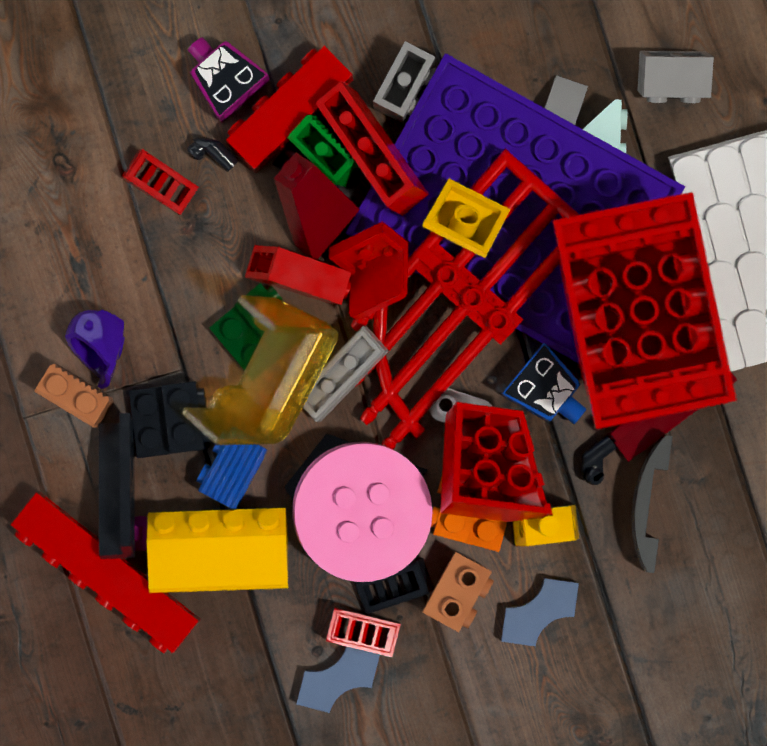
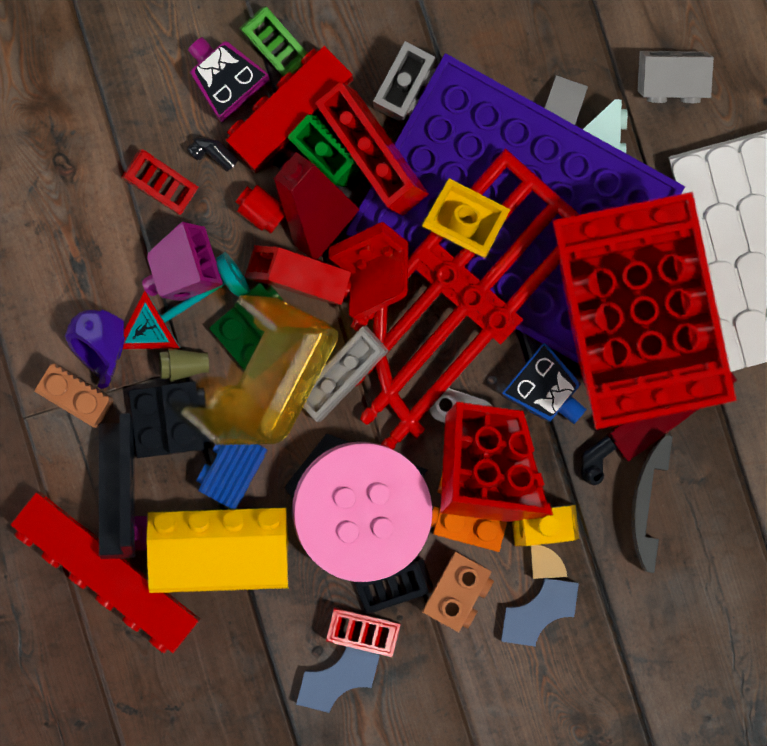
(149, 329): none -> teal piece
(179, 364): none -> olive cone
(182, 264): none -> magenta torso
(260, 208): none -> red brick
(265, 14): none -> bright green slope
(546, 563): none -> tan tile

